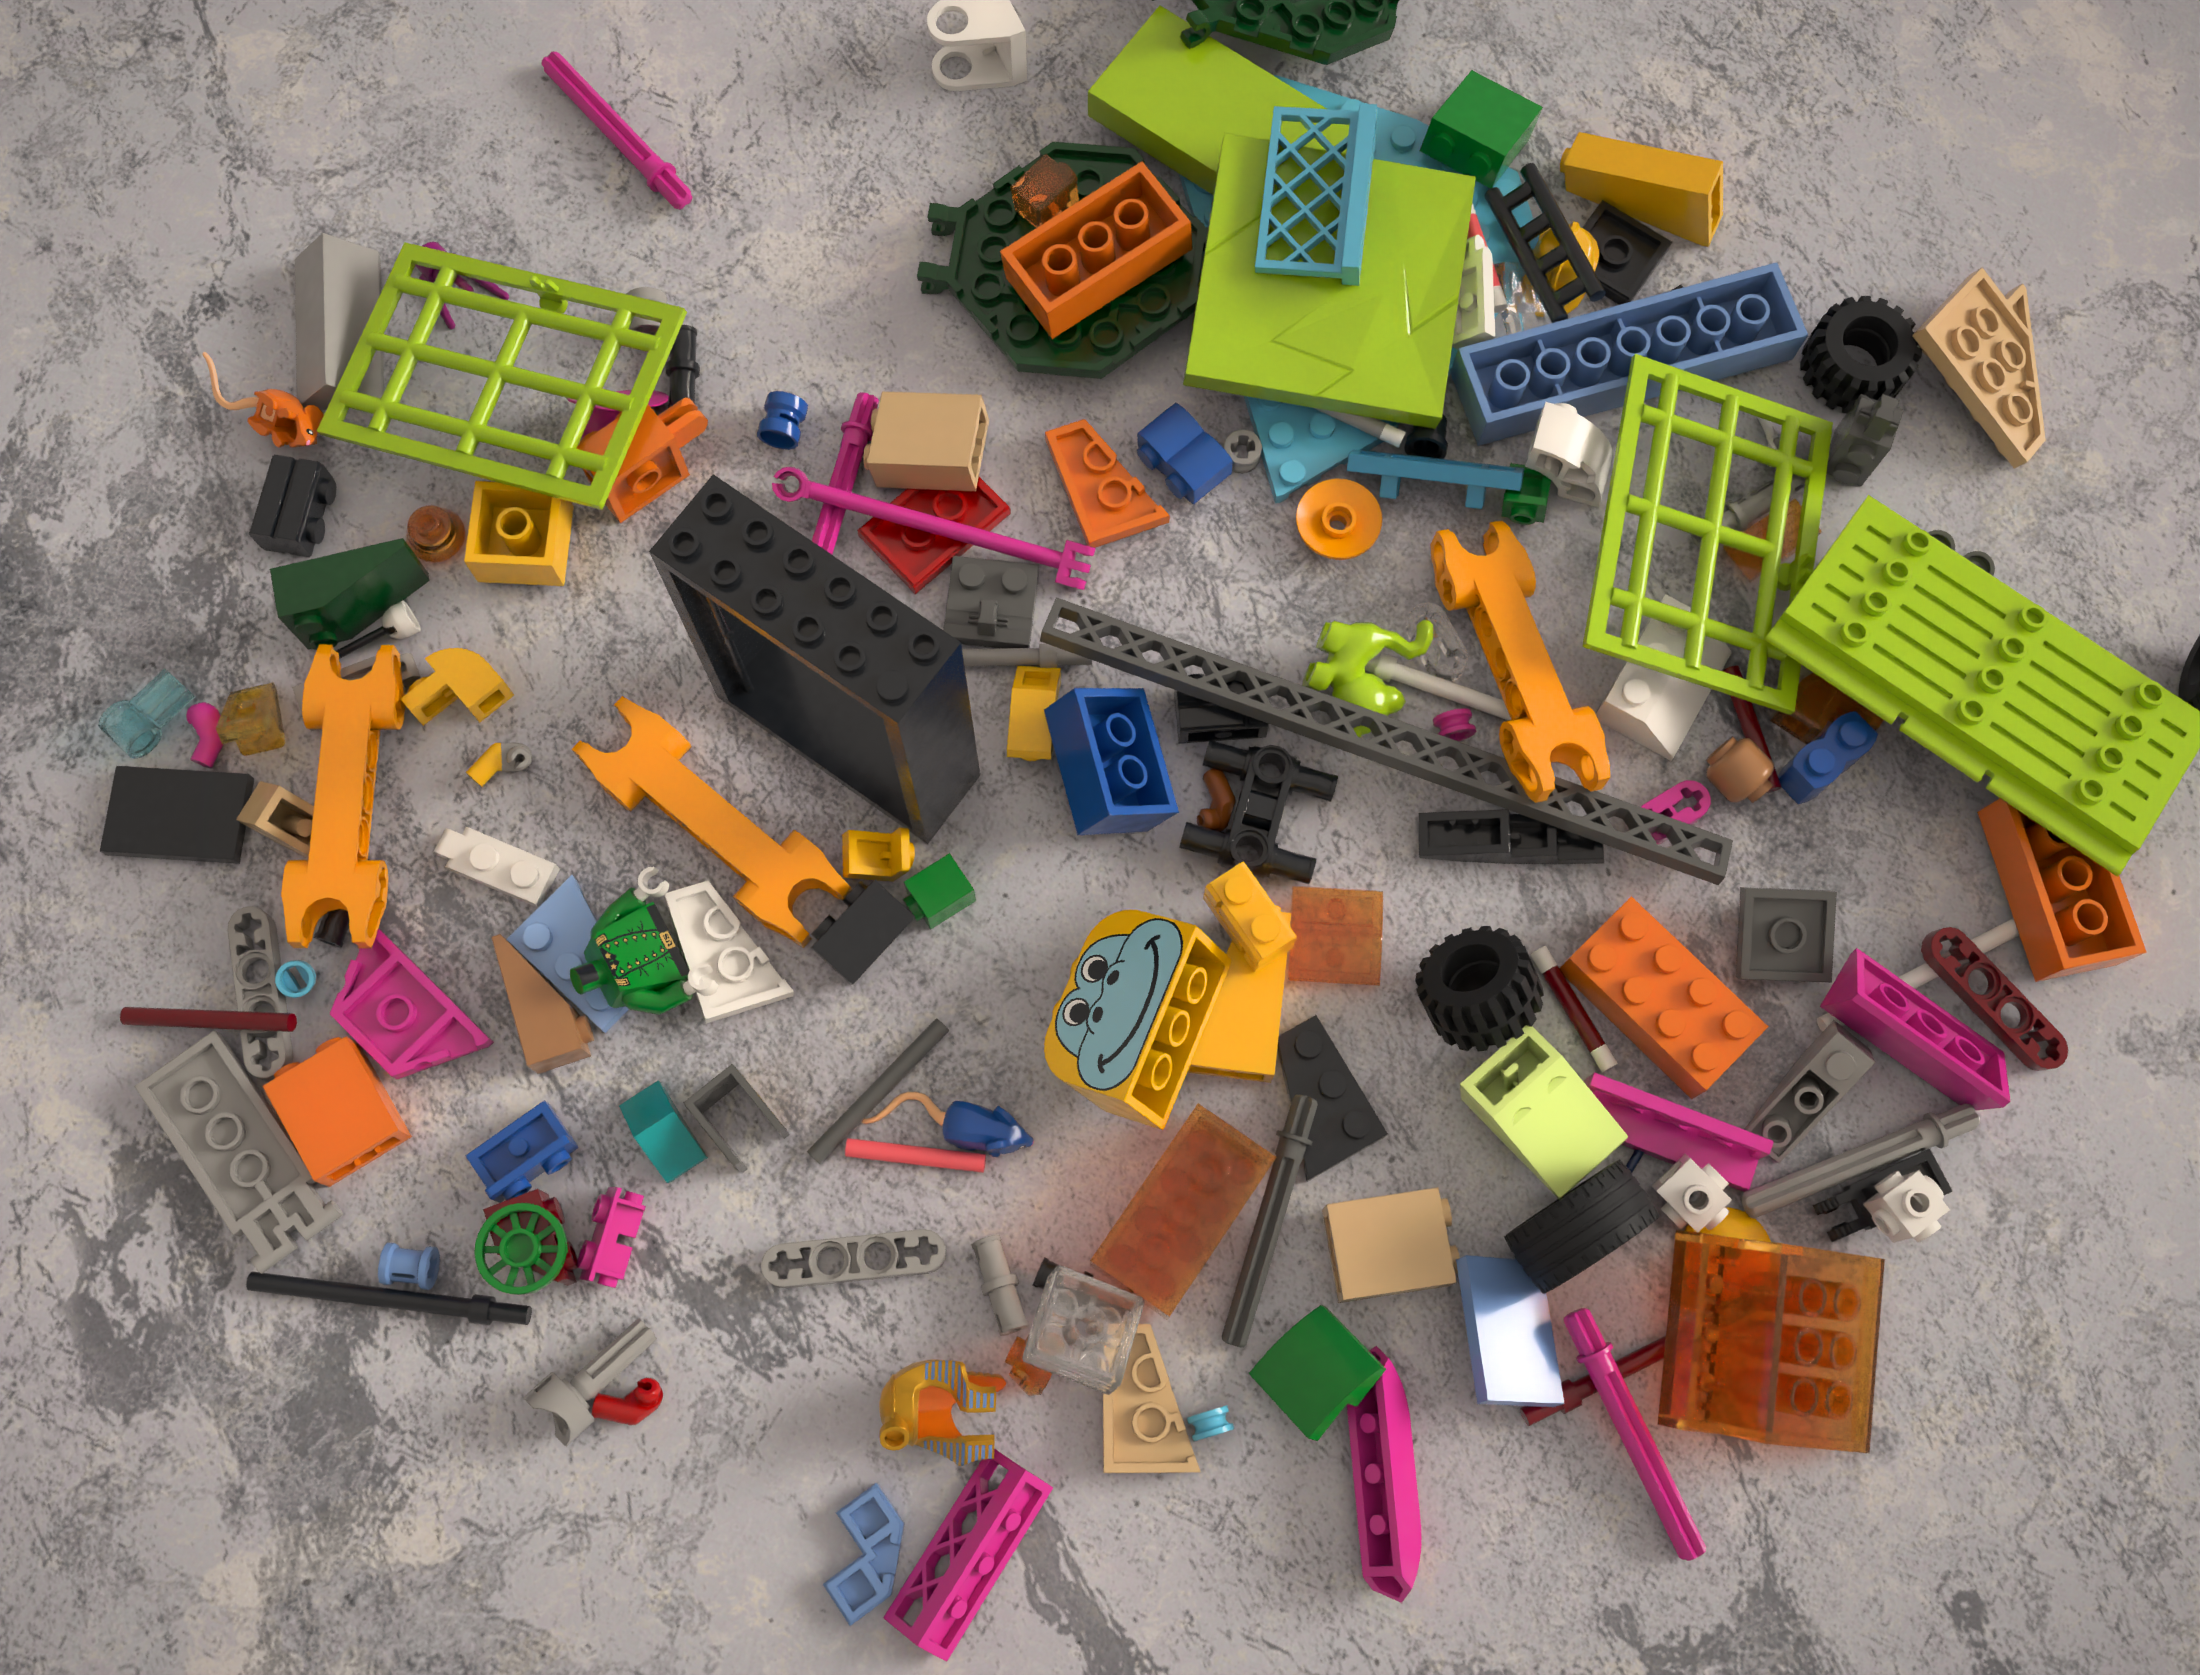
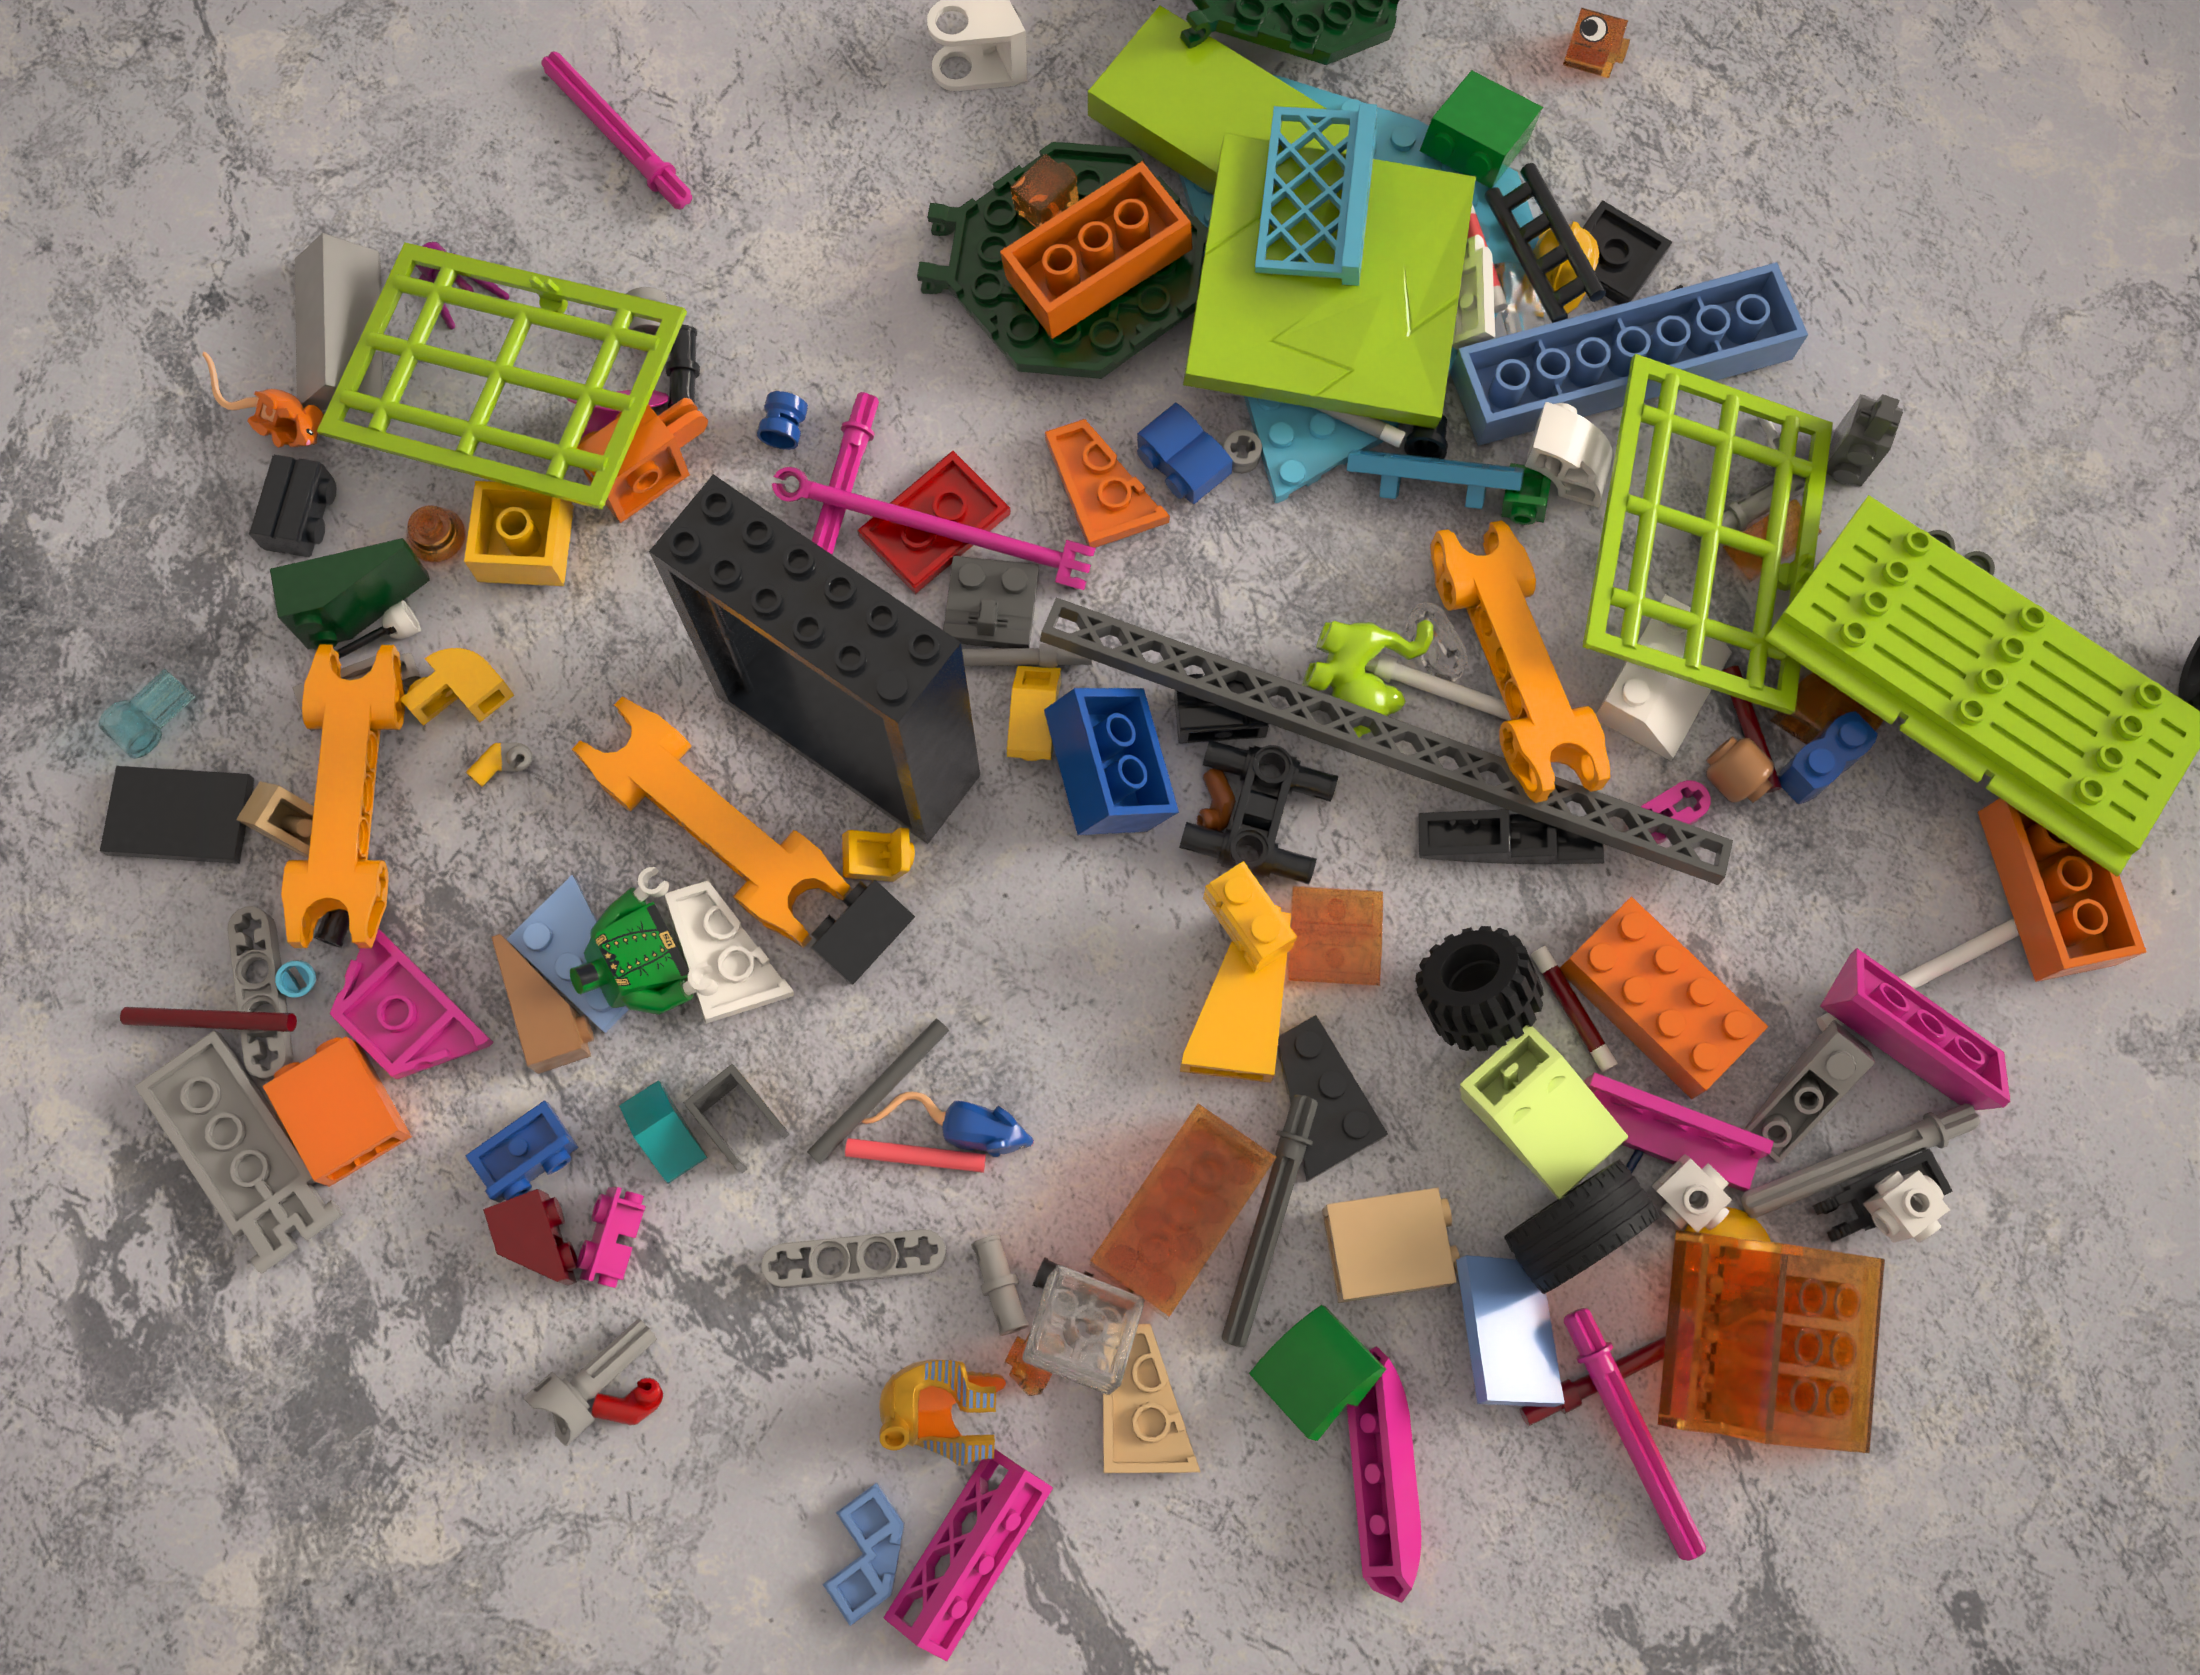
(204, 720): dark pink arm -> none
(252, 720): clear yellow slope -> none
(409, 1266): medium blue bush -> none
(478, 1310): black bar -> none
(497, 865): white hinge -> none
(520, 1249): green wheel -> none
(927, 441): tan brick -> none
(938, 892): green brick -> none
(1135, 1013): brick -> none
(1210, 1423): medium azure bush -> none
(1342, 502): light orange dish -> none
(1455, 724): dark pink bush -> none
(1597, 43): none -> clear orange brick
(1648, 184): yellow slope -> none
(1786, 934): dark grey hinge -> none
(1876, 330): black tyre -> none
(1989, 360): tan wing -> none
(1998, 993): dark red beam -> none

